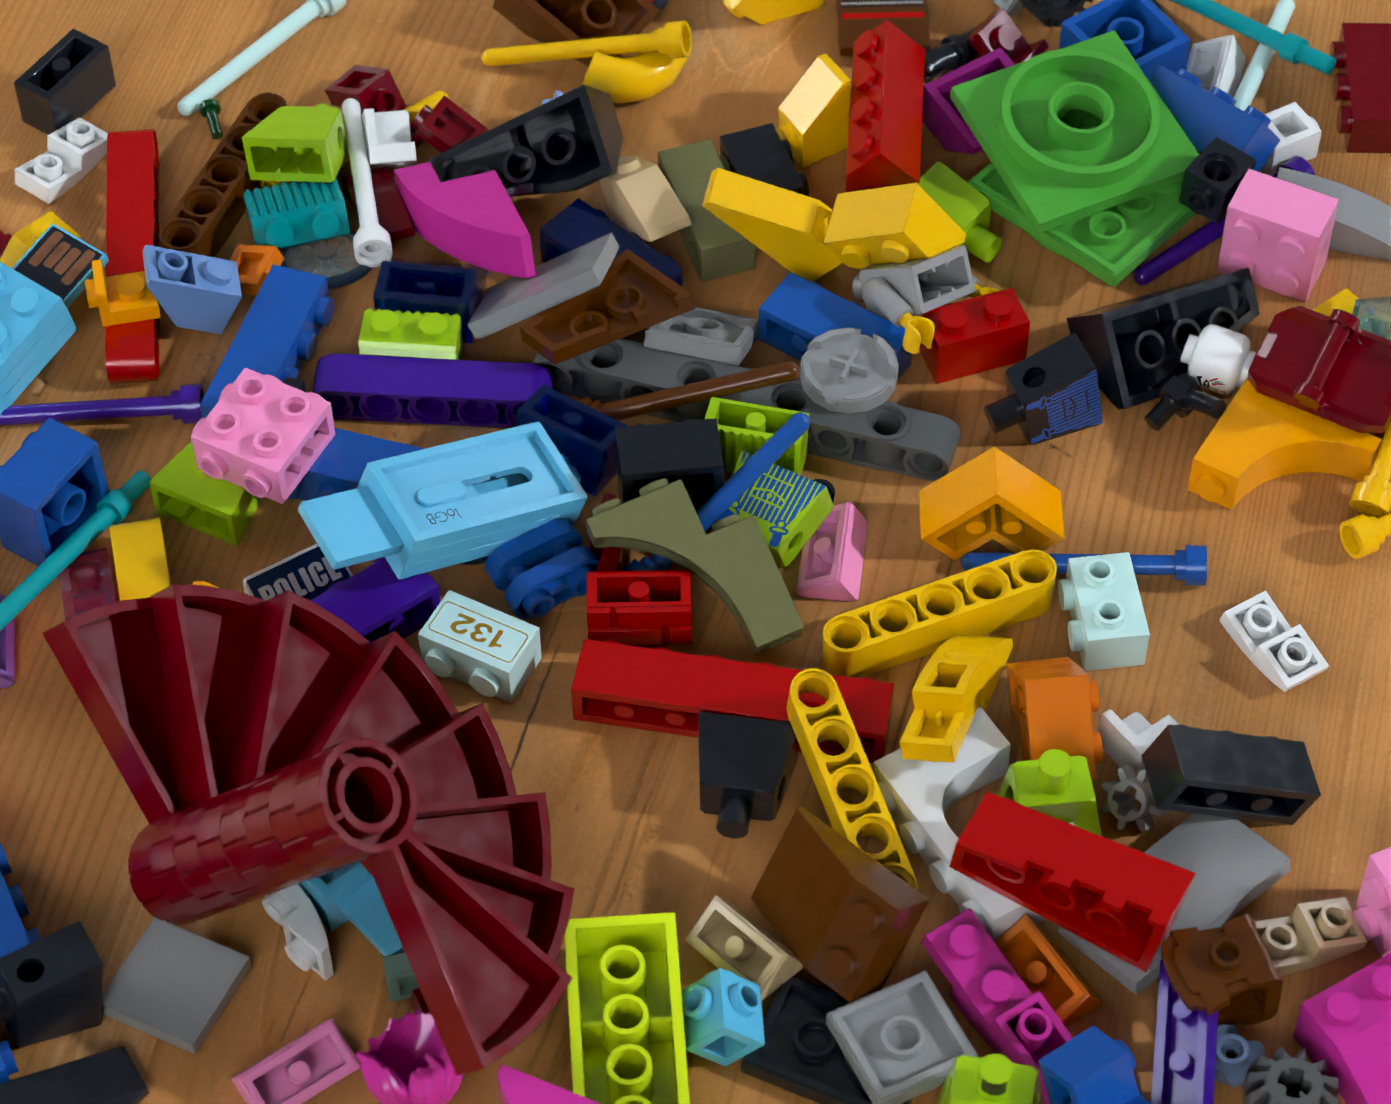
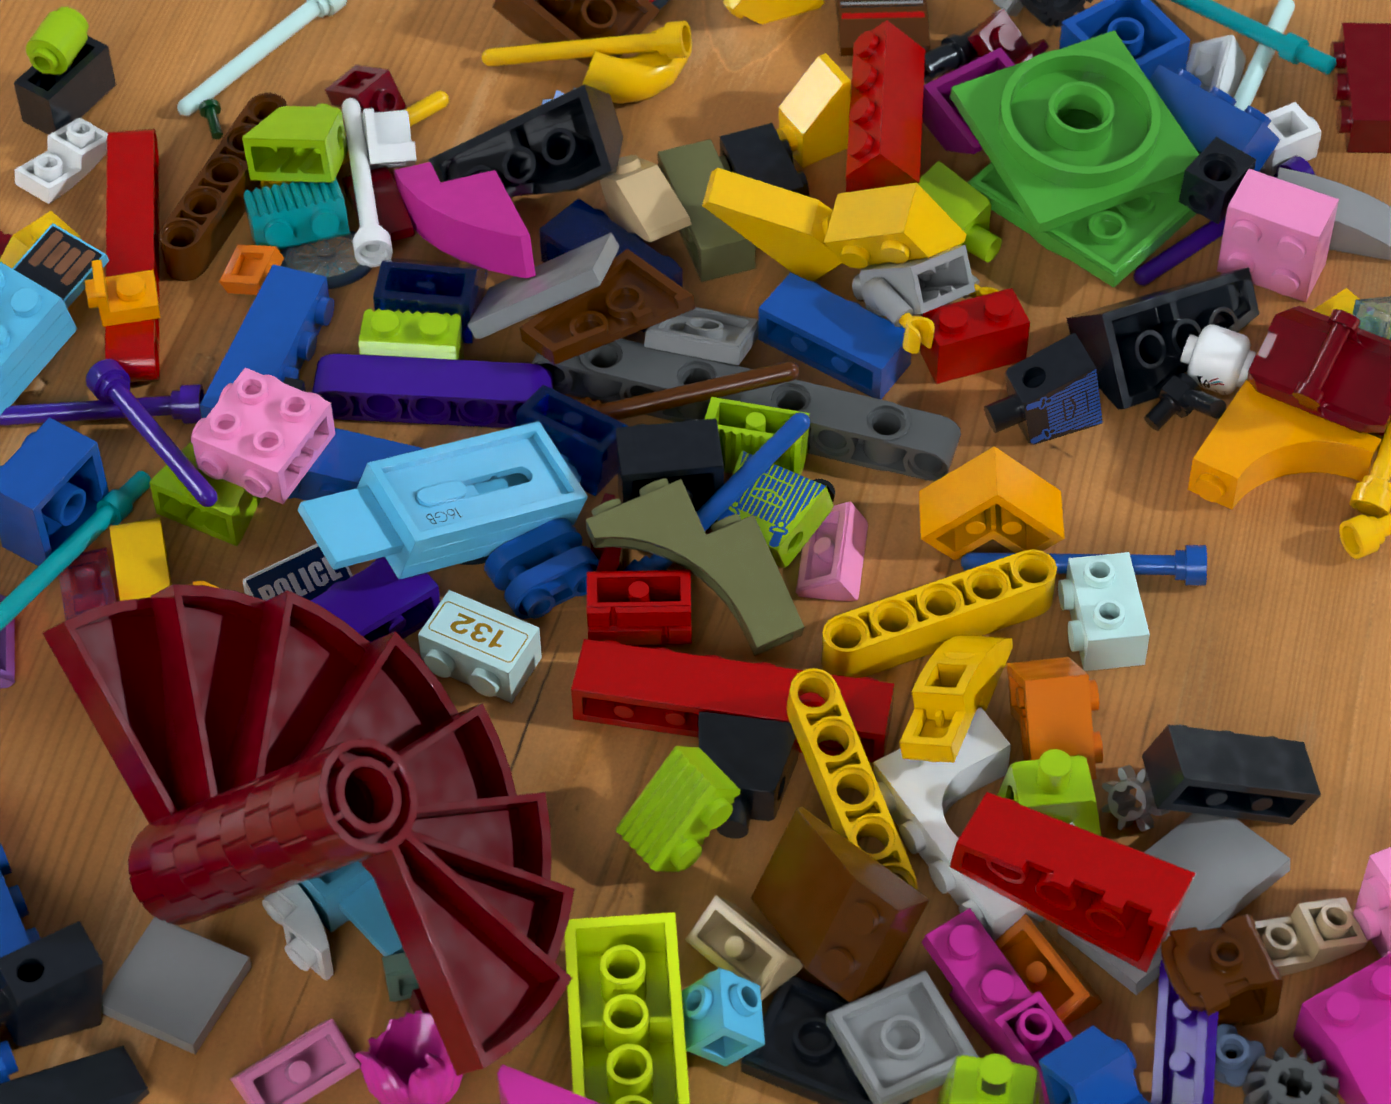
(57, 41): none -> lime brick
(112, 385): none -> dark purple piece
(192, 287): medium blue slope -> none
(445, 126): dark red bracket -> none
(678, 810): none -> lime brick
(848, 371): light grey tile -> none
(1130, 737): white panel -> none
(1271, 644): white slope -> none

